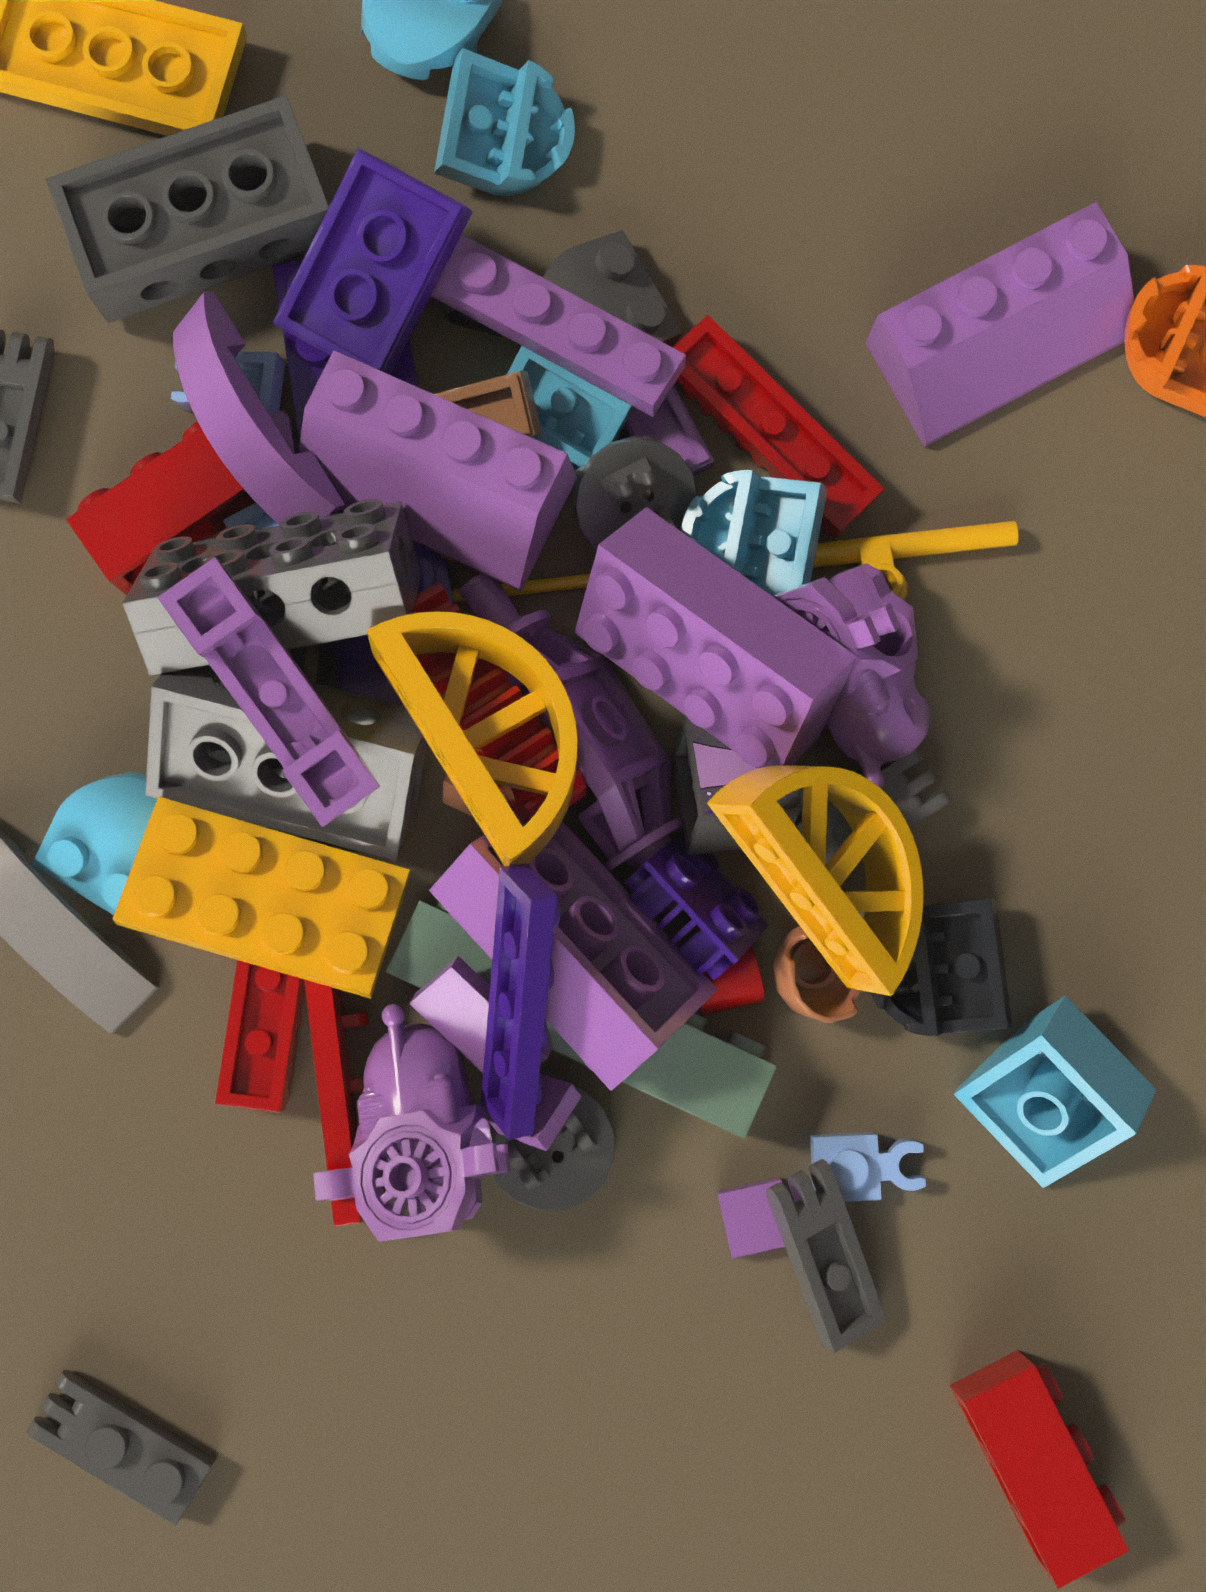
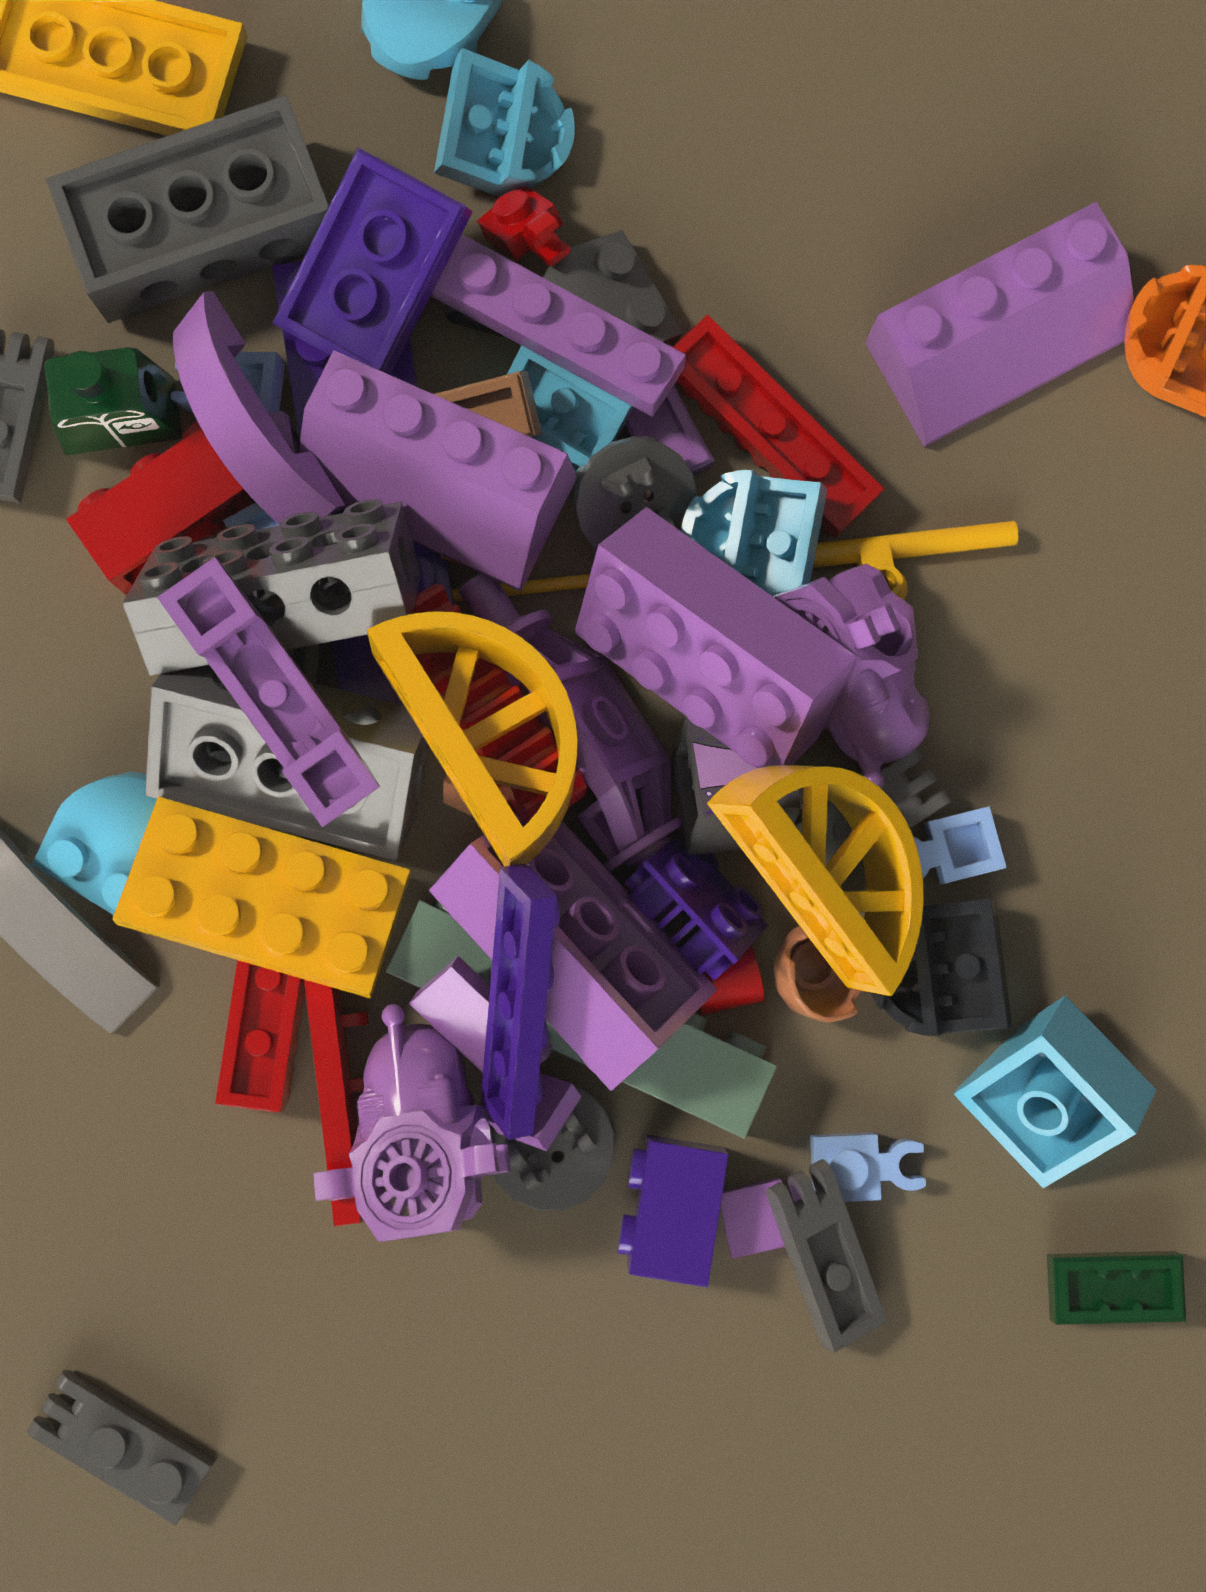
(104, 400): none -> dark green torso
(523, 223): none -> red plate
(674, 1211): none -> dark purple brick
(961, 846): none -> light blue plate
(1042, 1467): red brick -> none
(1116, 1287): none -> dark green plate

